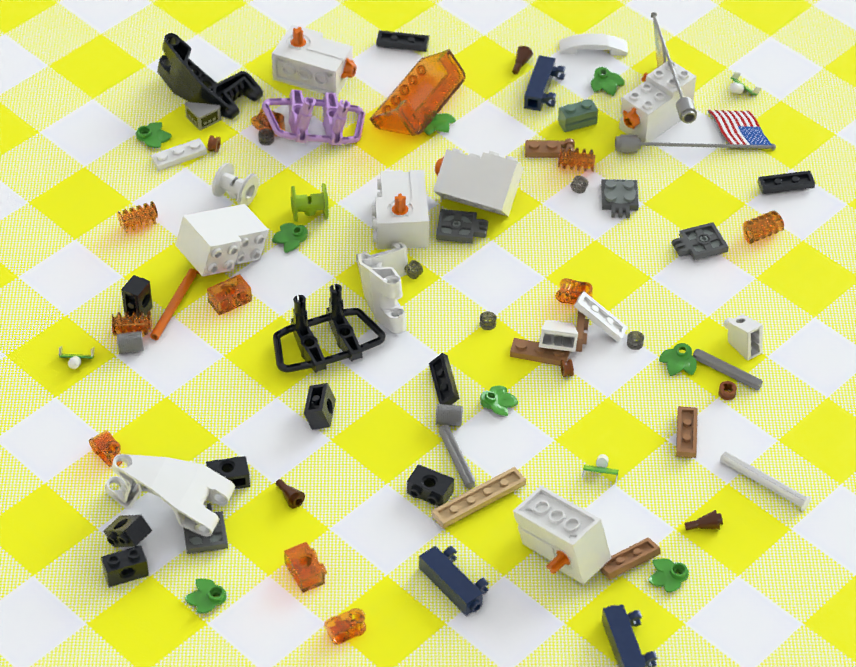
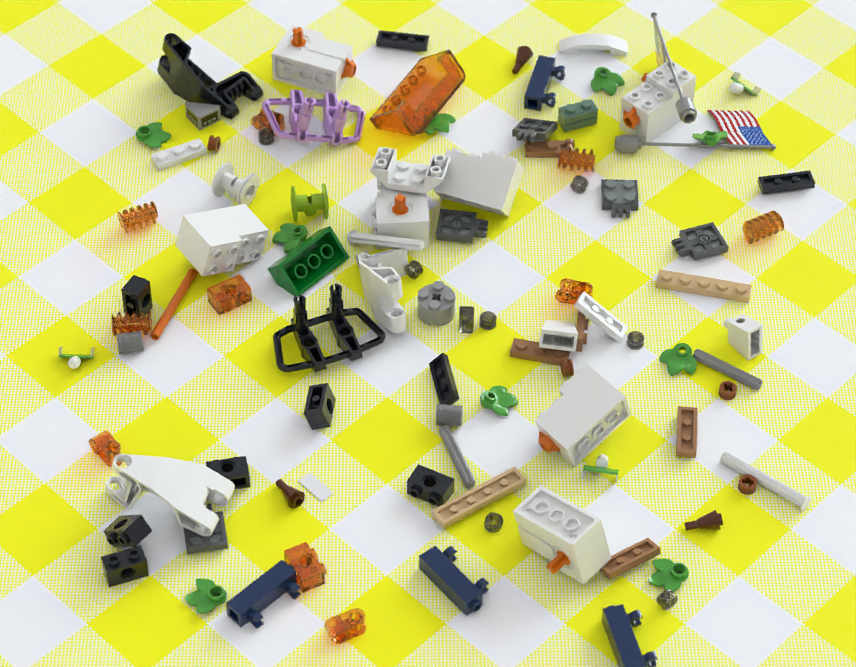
(261, 593): none -> dark blue brick
(309, 262): none -> green slope
(315, 486): none -> white sticker
(384, 241): none -> white axle
(408, 176): none -> white slope
(436, 304): none -> light grey brick
(466, 319): none -> clear smoke slope
(496, 527): none -> clear smoke bush
(534, 130): none -> dark grey piece
(582, 416): none -> white piece
(667, 599): none -> clear smoke bush
(703, 286): none -> tan plate
(710, 138): none -> bright green plate
(747, 490): none -> dark orange bush

